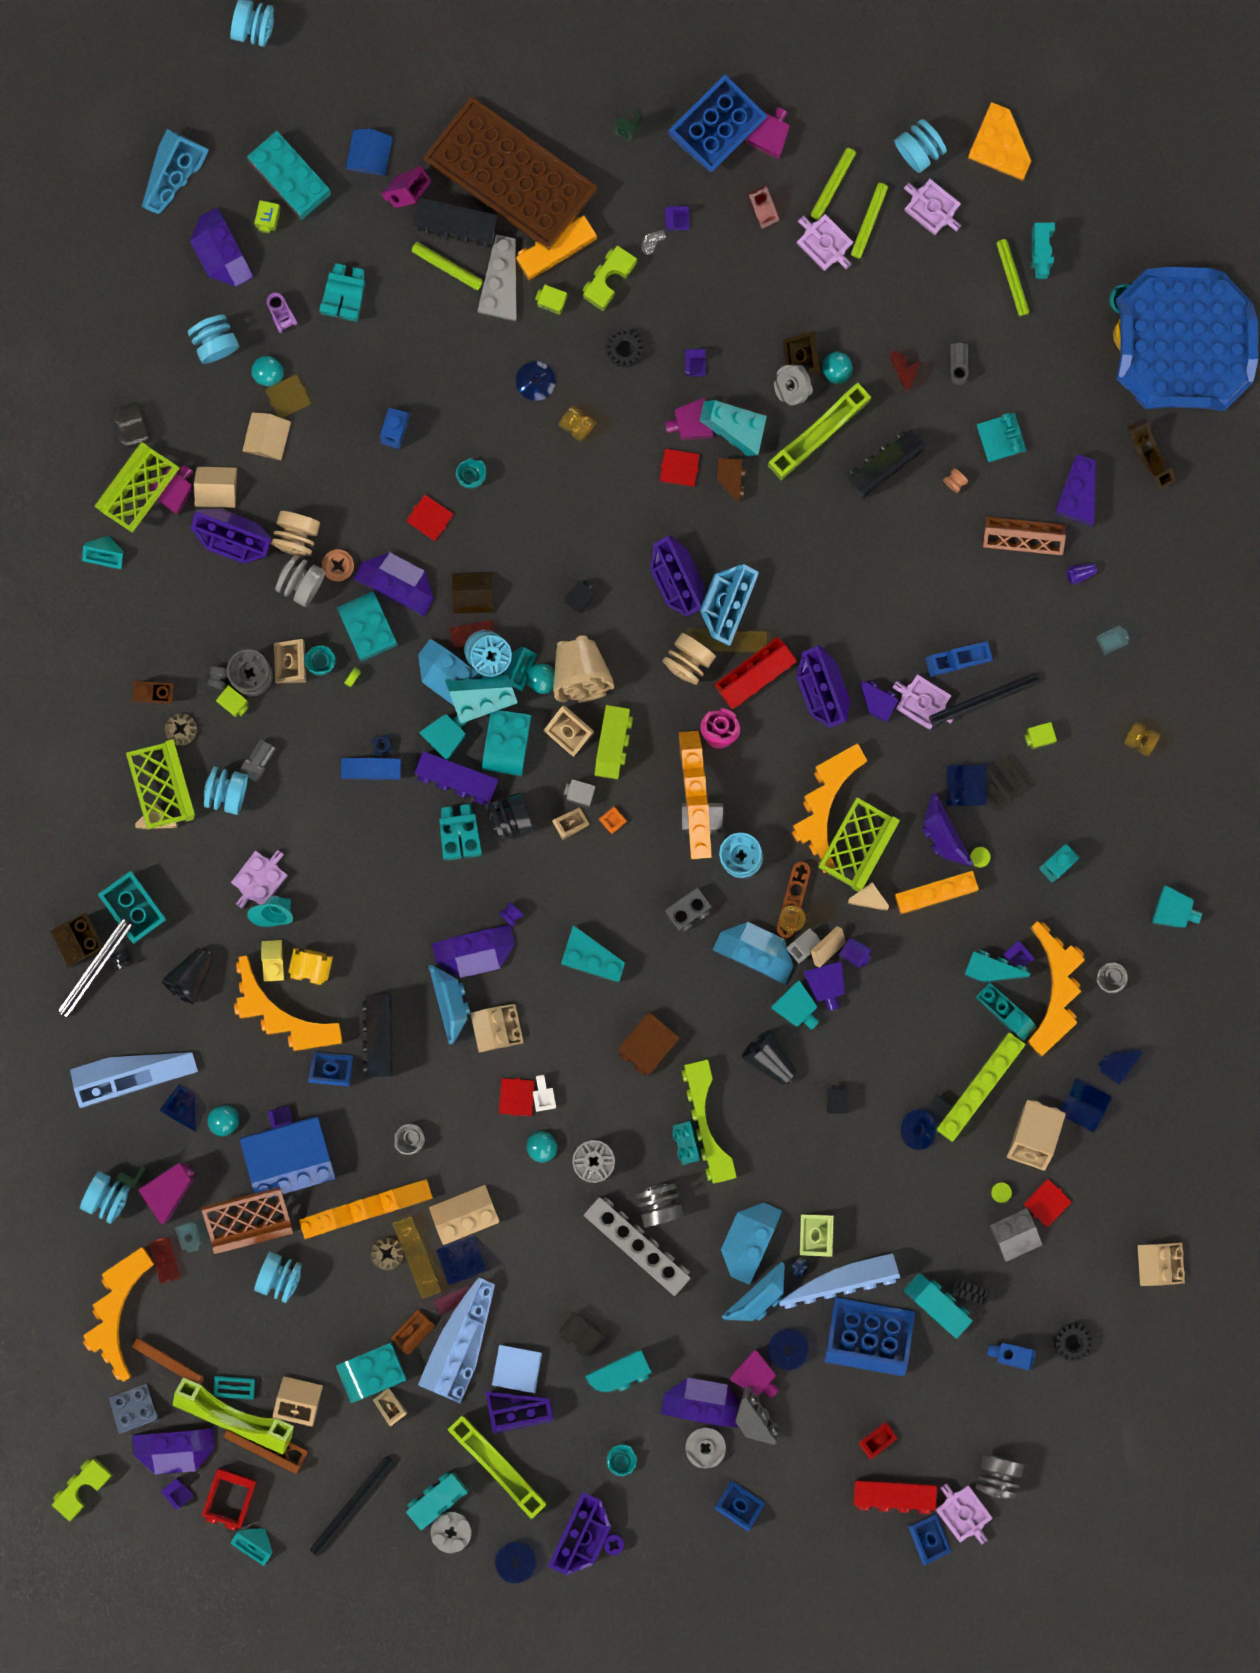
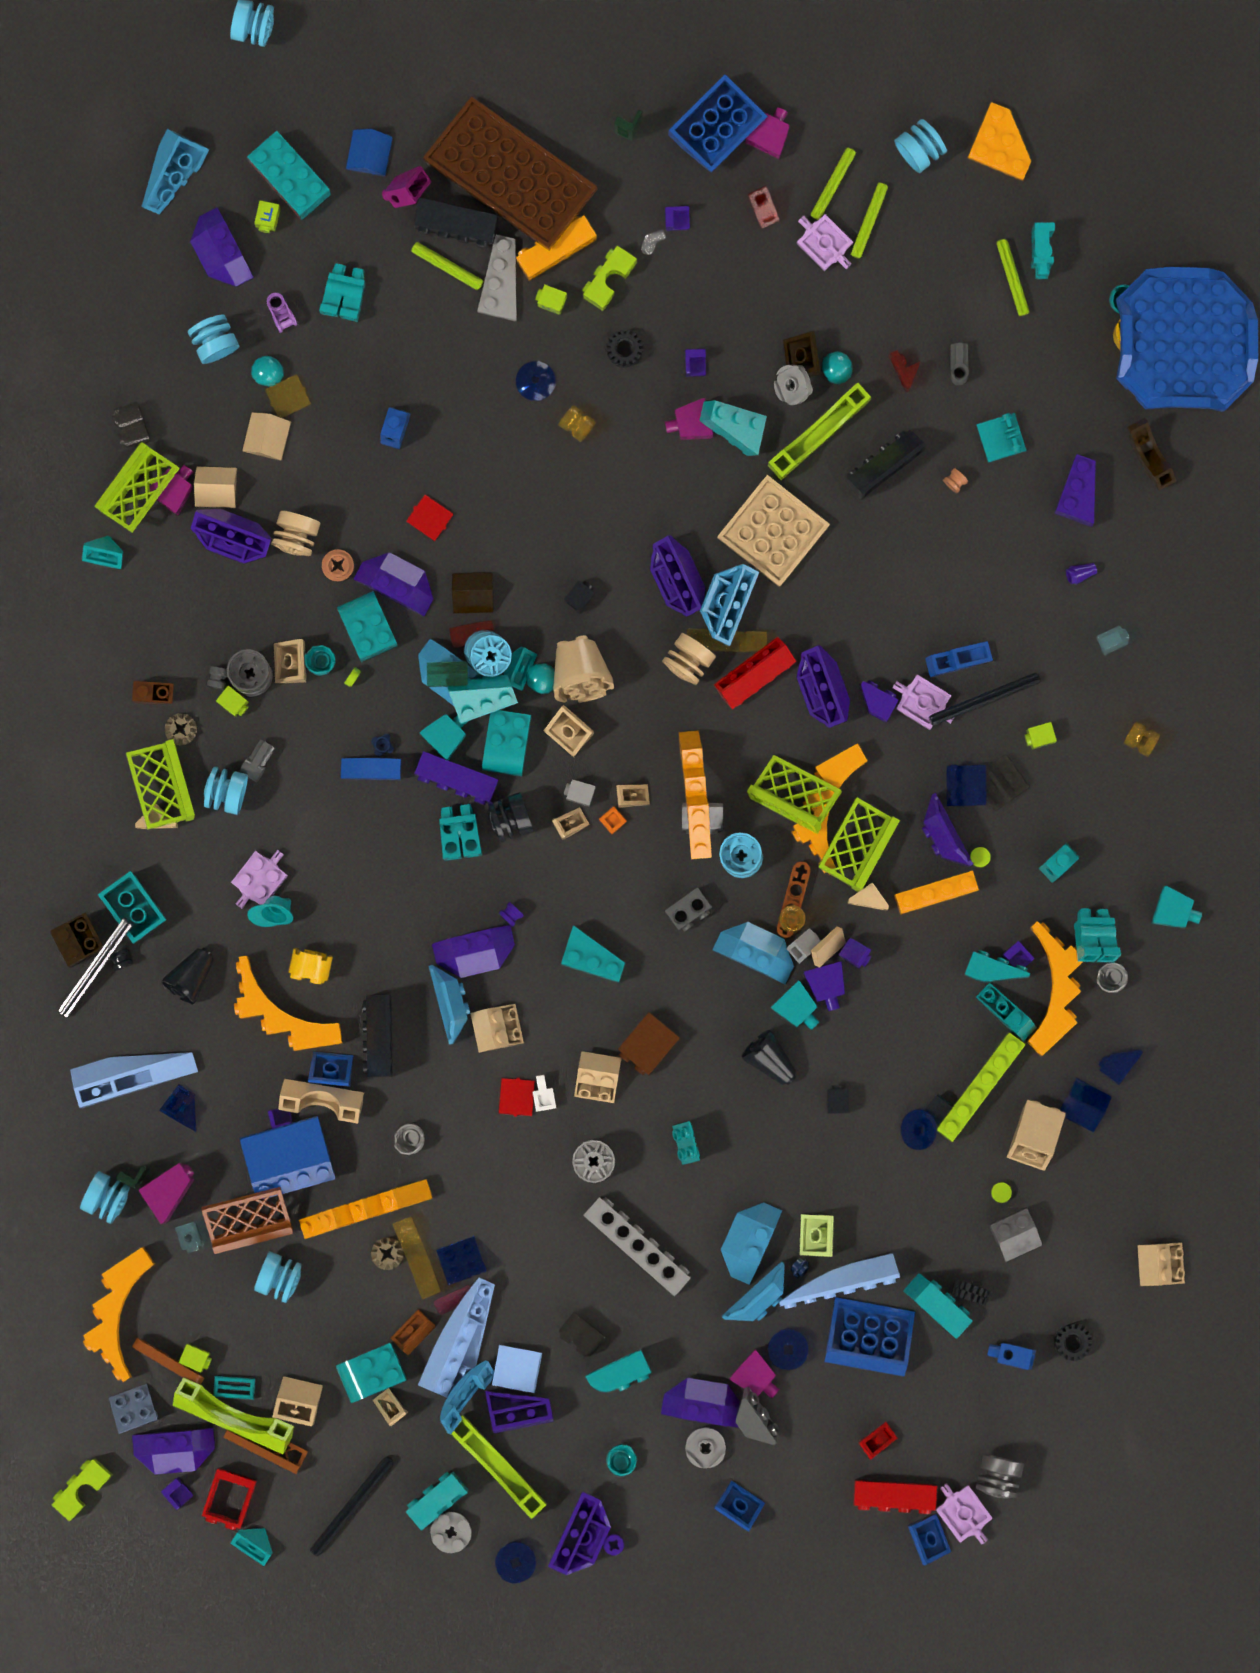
(164, 1260): clear red slope -> none
(195, 1358): none -> lime brick
(223, 1120): teal hair -> none
(272, 960): light yellow slope -> none
(298, 1095): none -> tan arch
(303, 582): light grey wheel -> none
(447, 674): none -> clear green panel
(462, 1392): none -> dark azure slope
(464, 1214): tan slope -> none
(471, 473): teal hair -> none
(541, 1146): teal hair -> none
(597, 1077): none -> tan slope
(612, 742): lime wedge -> none
(632, 795): none -> tan slope
(659, 1205): flat silver wheel -> none
(679, 467): red piece -> none
(699, 1080): lime arch -> none
(720, 728): dark pink cone -> none
(729, 477): reddish brown slope -> none
(773, 531): none -> tan plate
(788, 809): none -> lime fence
(932, 207): lavender plate -> none
(1024, 531): dark orange fence -> none
(1047, 1203): red piece -> none
(1096, 936): none -> teal hips

